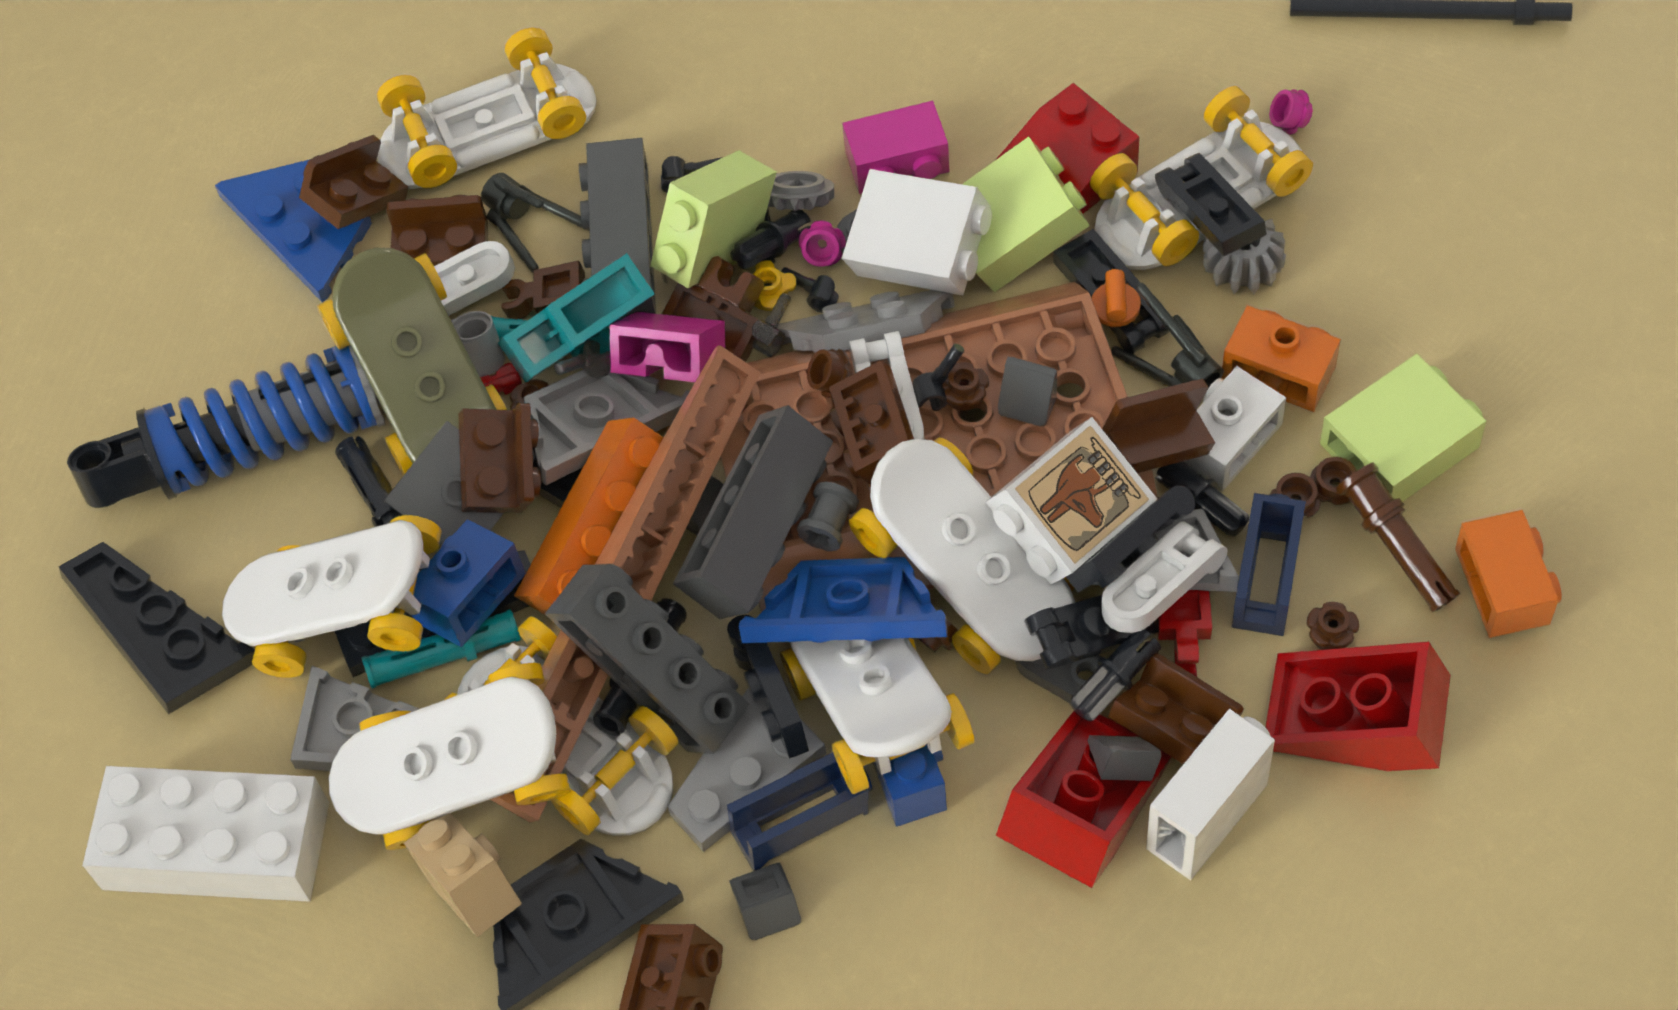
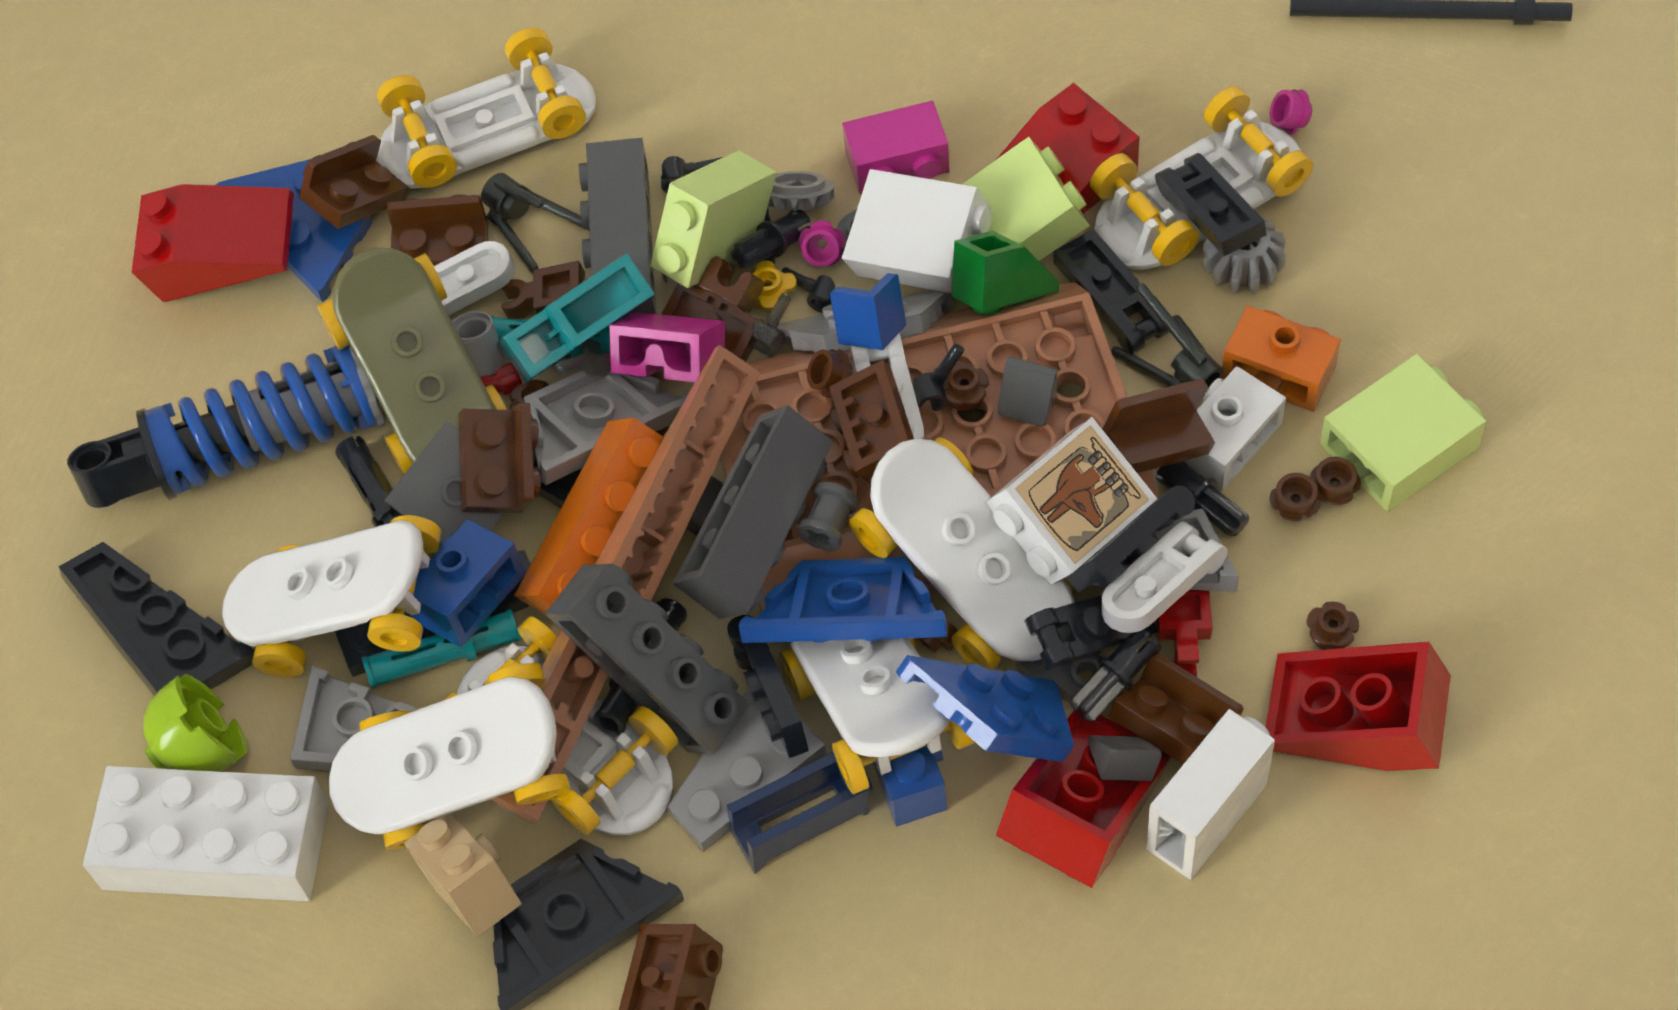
(188, 730): none -> lime cylinder
(210, 237): none -> red slope
(765, 901): dark grey slope -> none
(869, 317): none -> blue panel
(997, 273): none -> green slope
(997, 707): none -> blue wing
(1116, 301): orange plate -> none
(1275, 519): dark blue window -> none
(1385, 517): reddish brown pin -> none
(1507, 573): orange brick -> none

